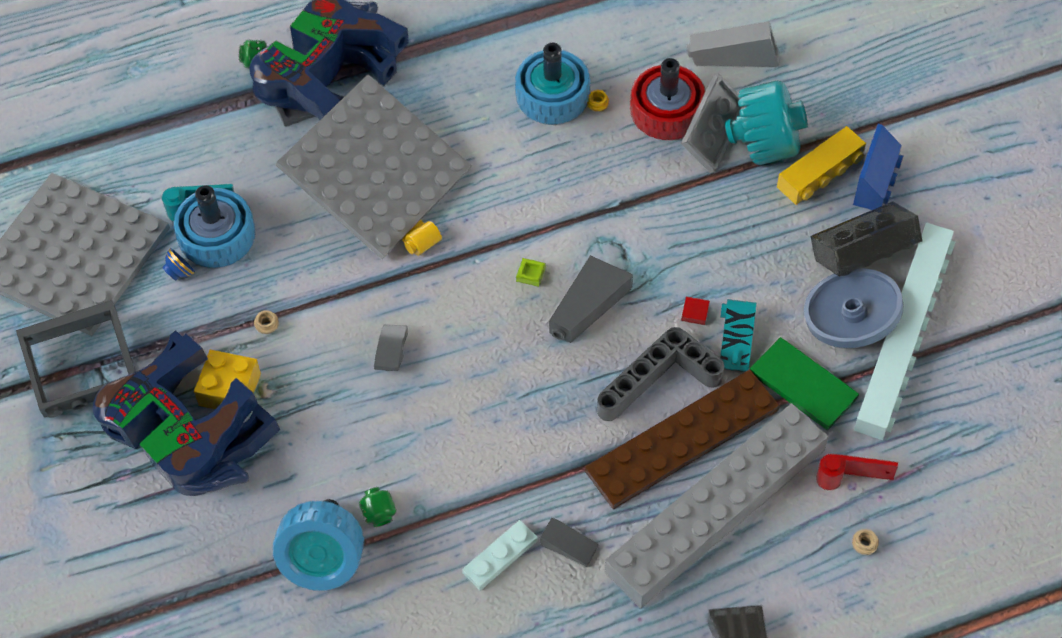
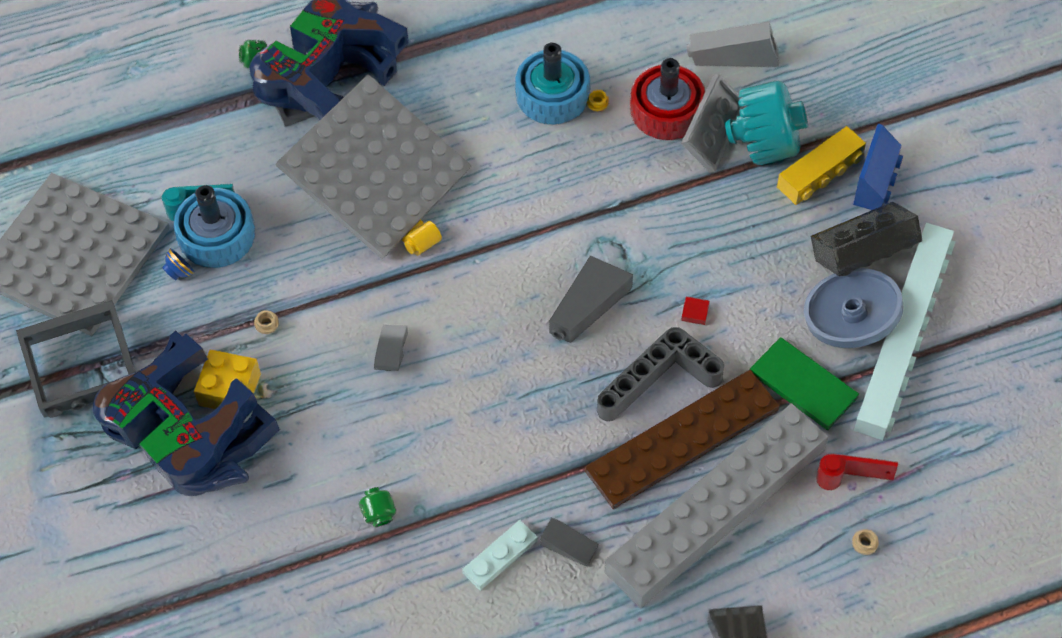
(318, 545): dark azure wheel -> none
(530, 272): lime tile -> none
(737, 334): teal door -> none

